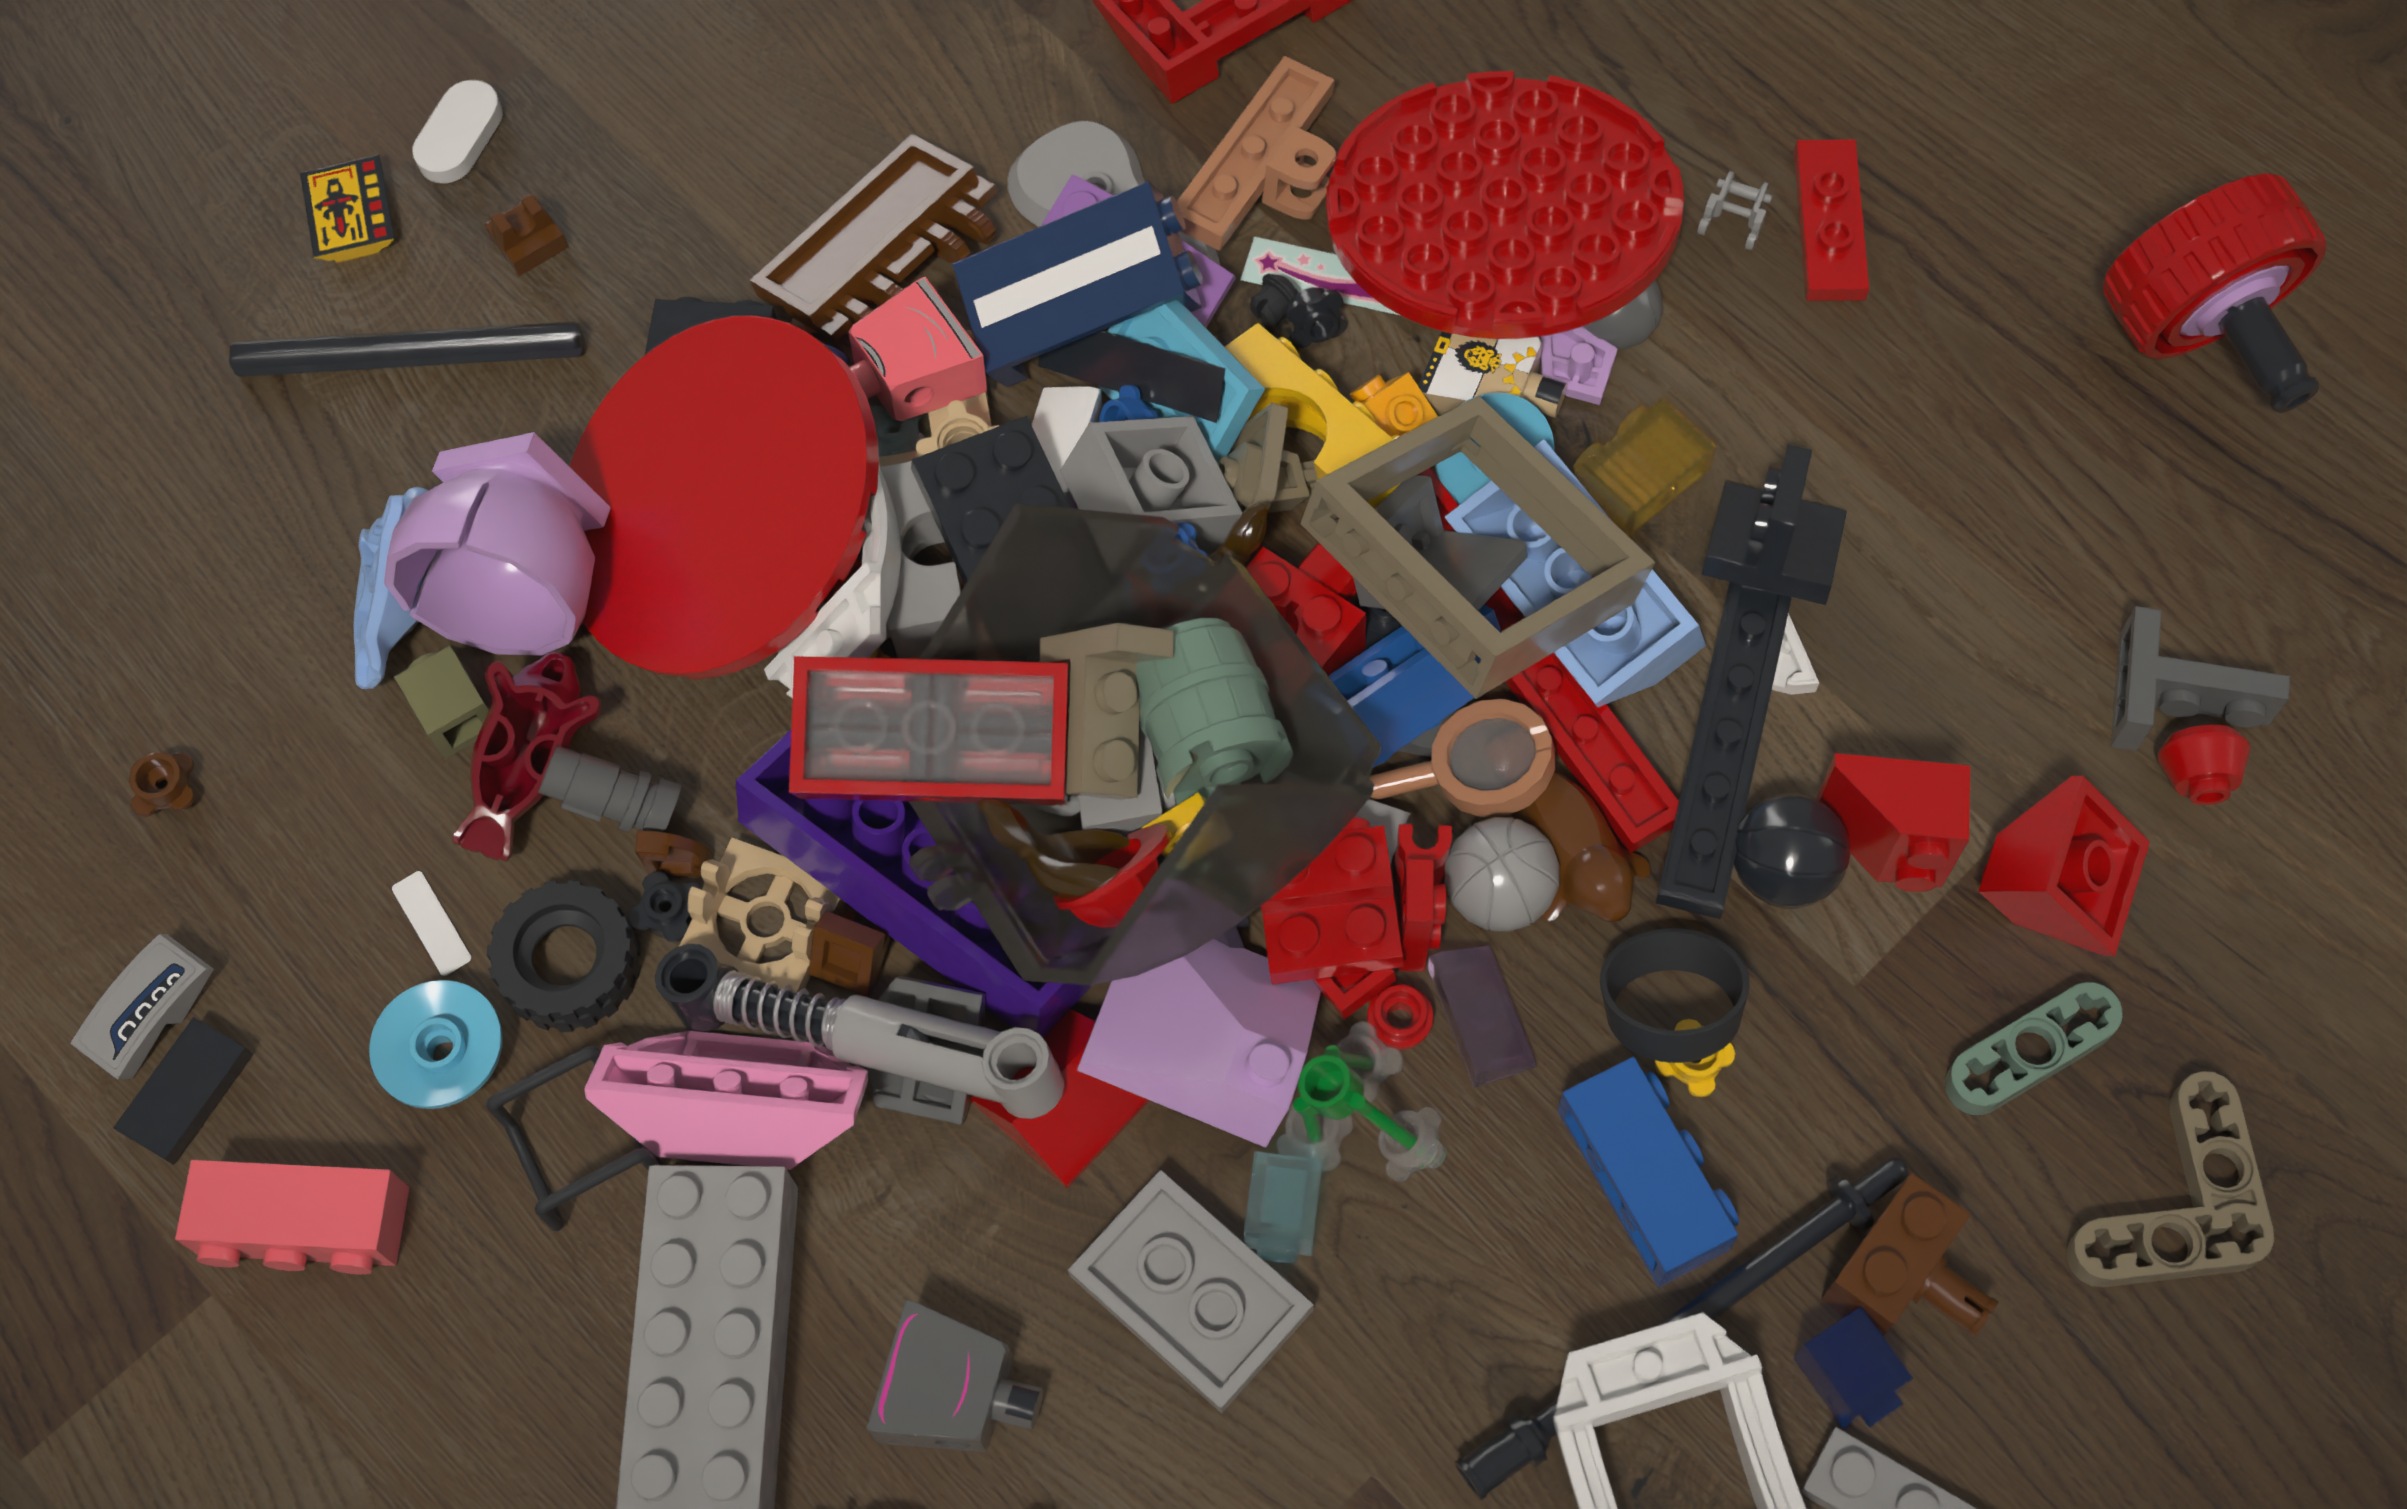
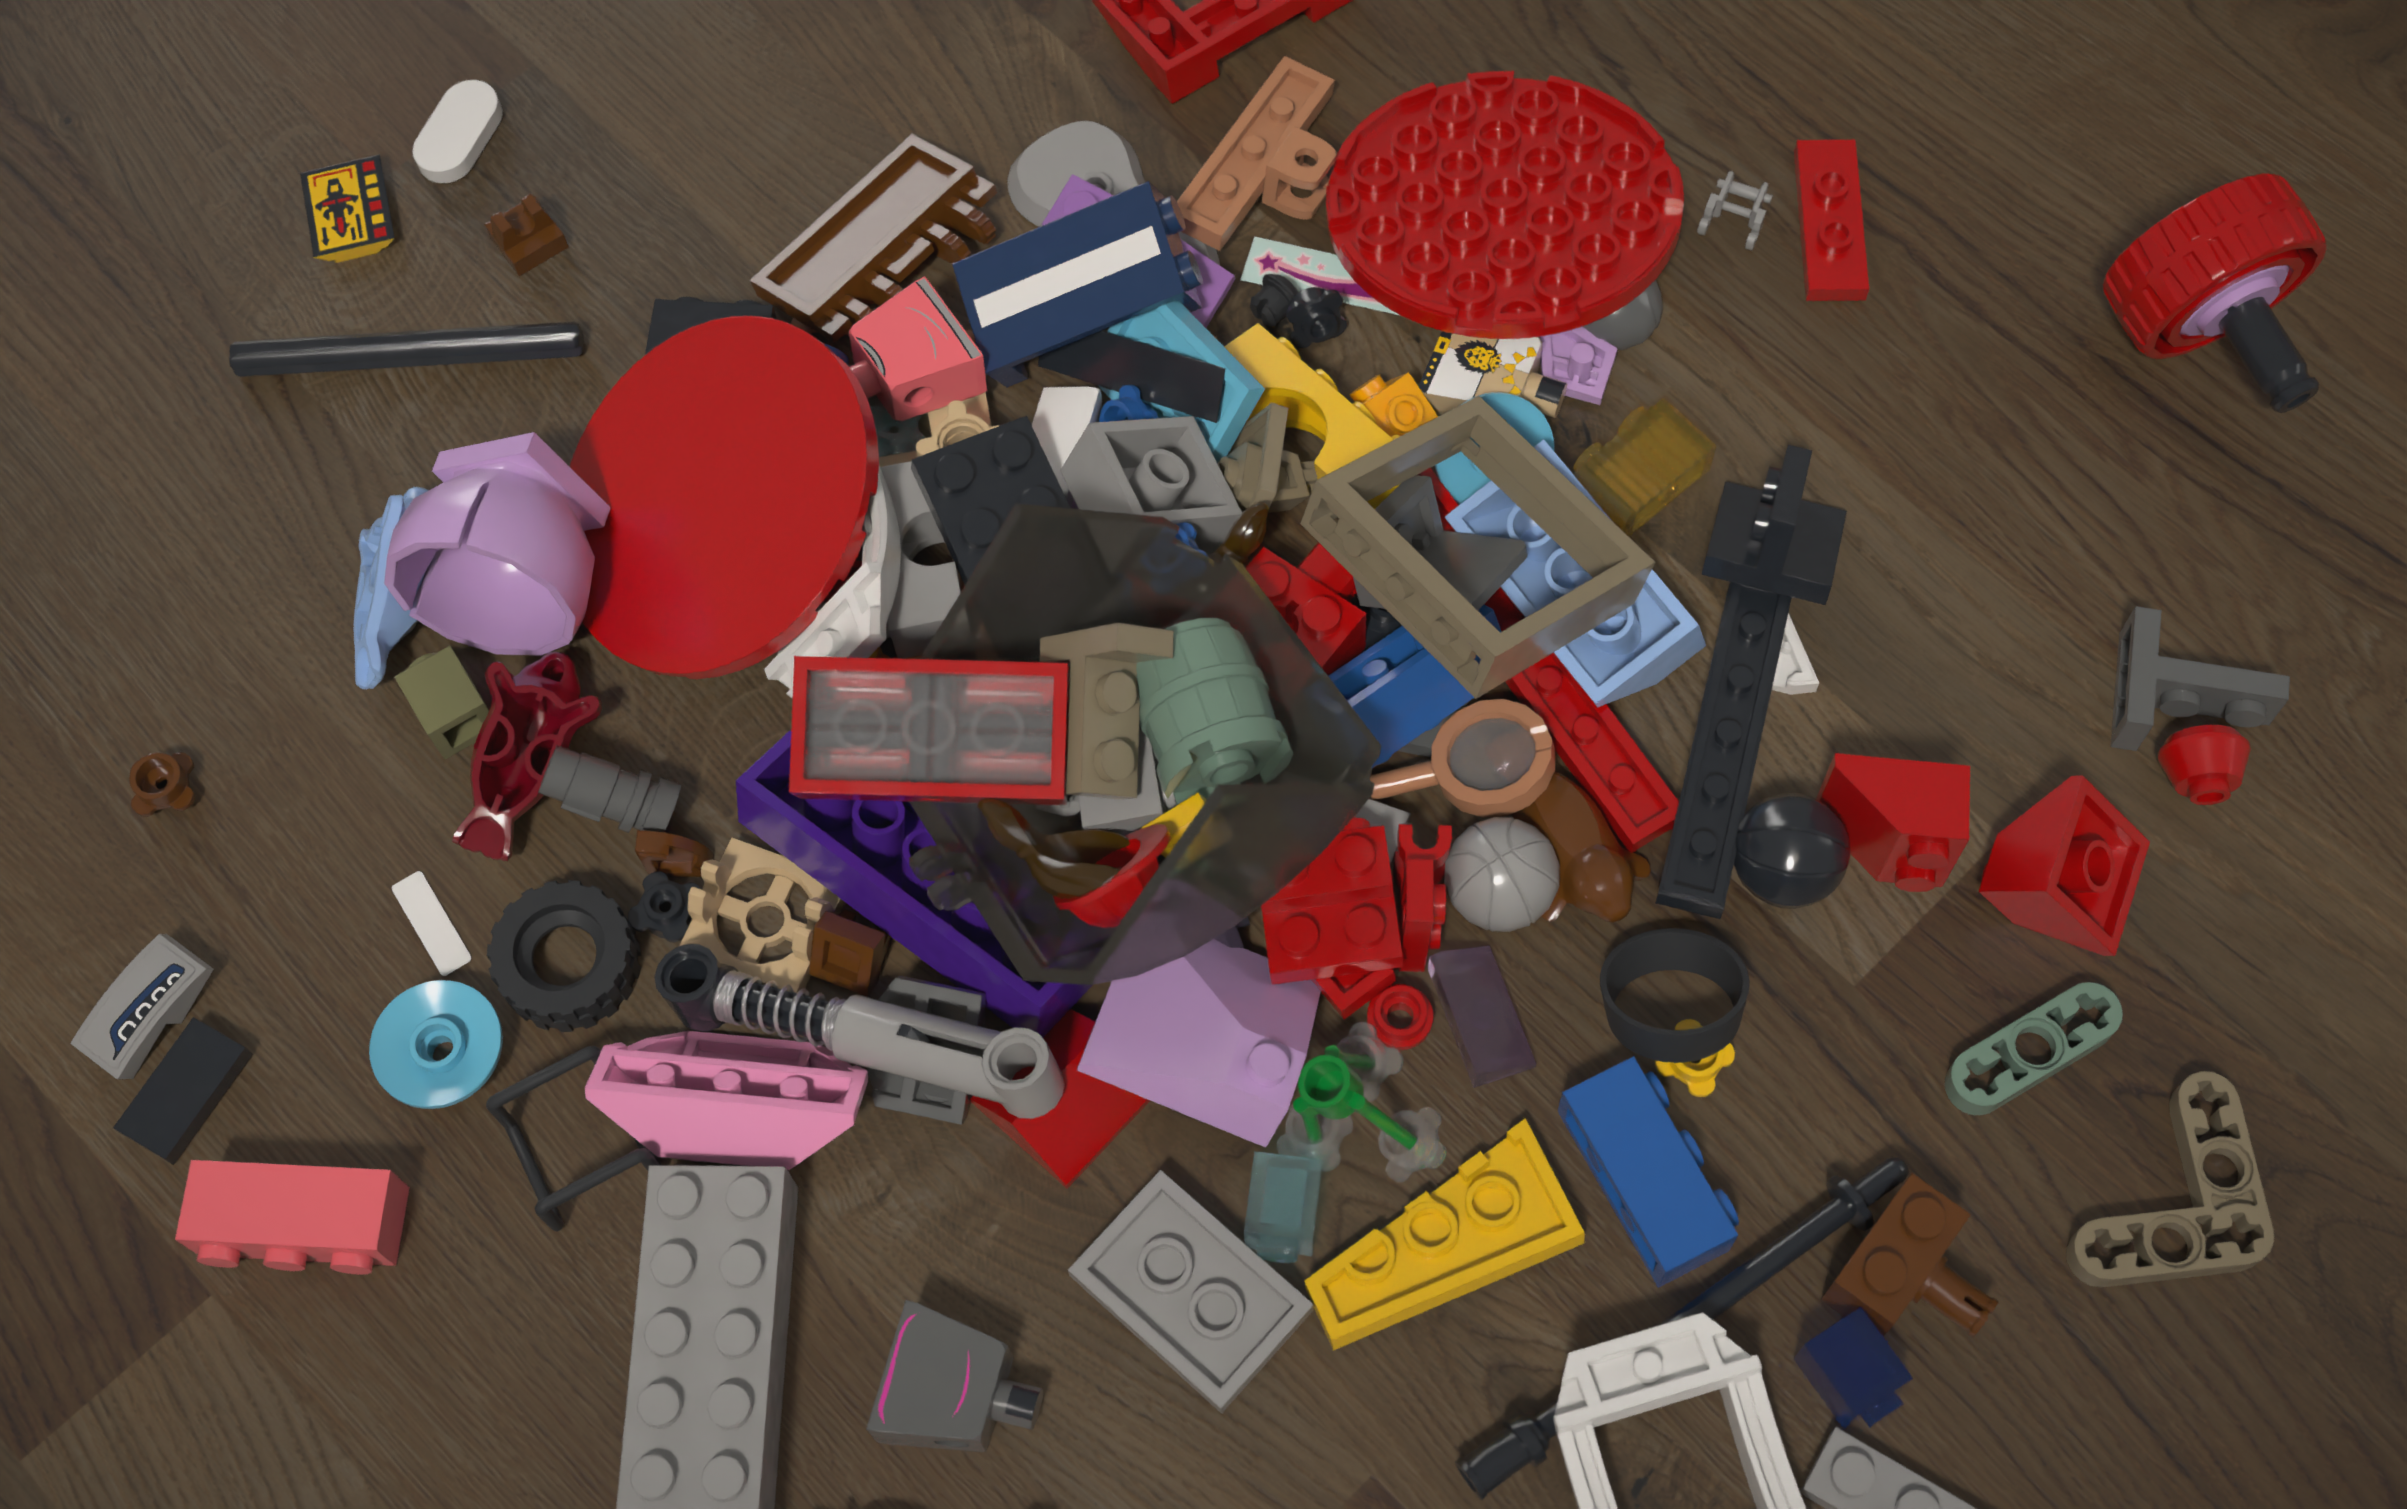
(1469, 1232): none -> yellow wing

